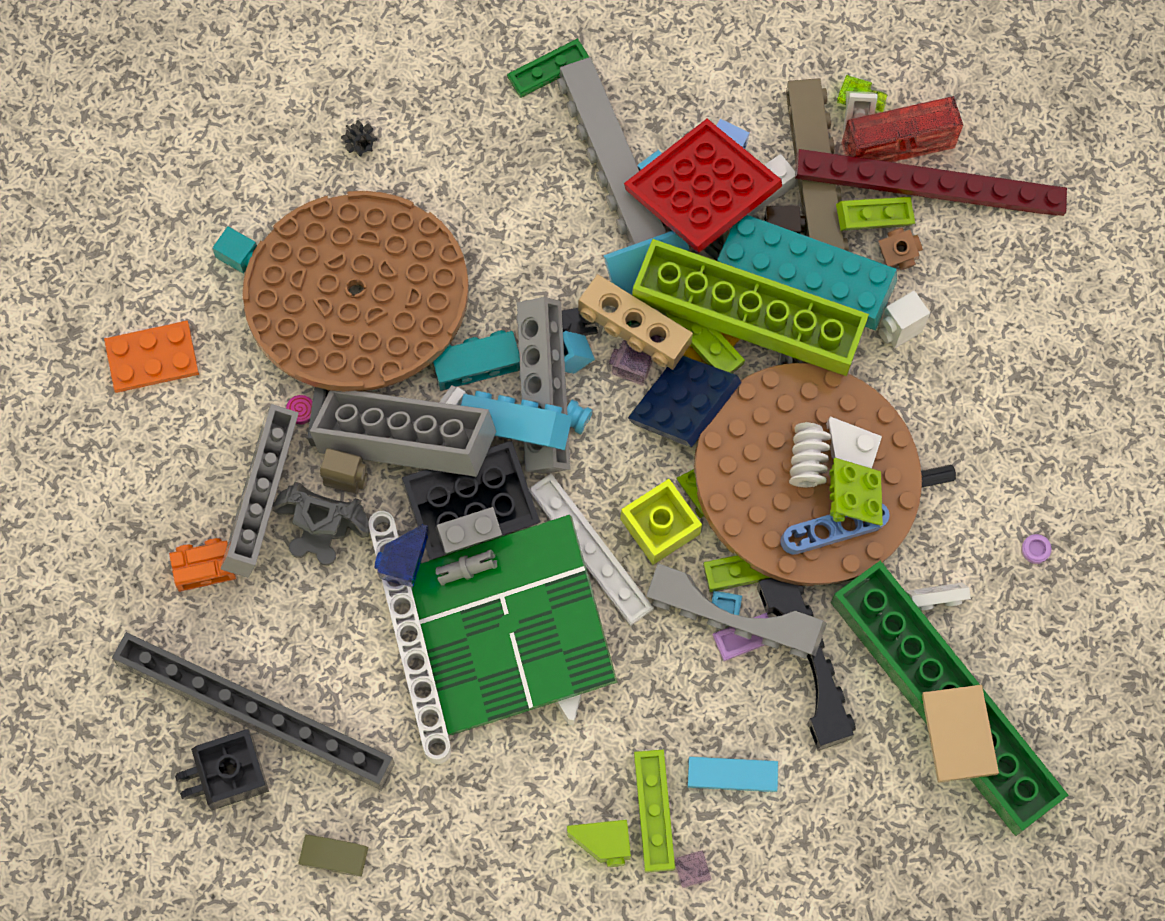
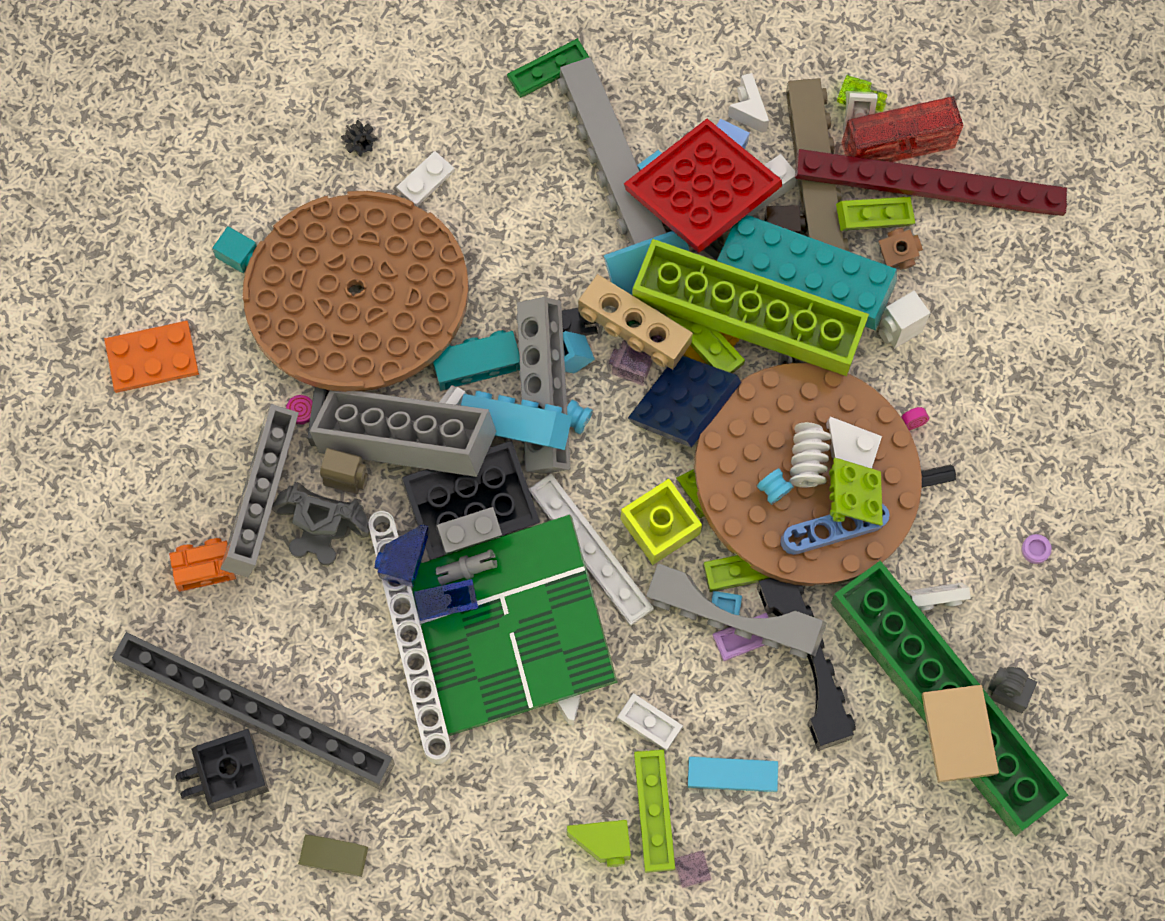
(425, 178): none -> white plate
(445, 599): none -> clear blue slope
(649, 722): none -> white plate
(750, 108): none -> white slope
(775, 486): none -> medium azure wheel
(915, 418): none -> dark pink tile
(1012, 688): none -> dark grey brick

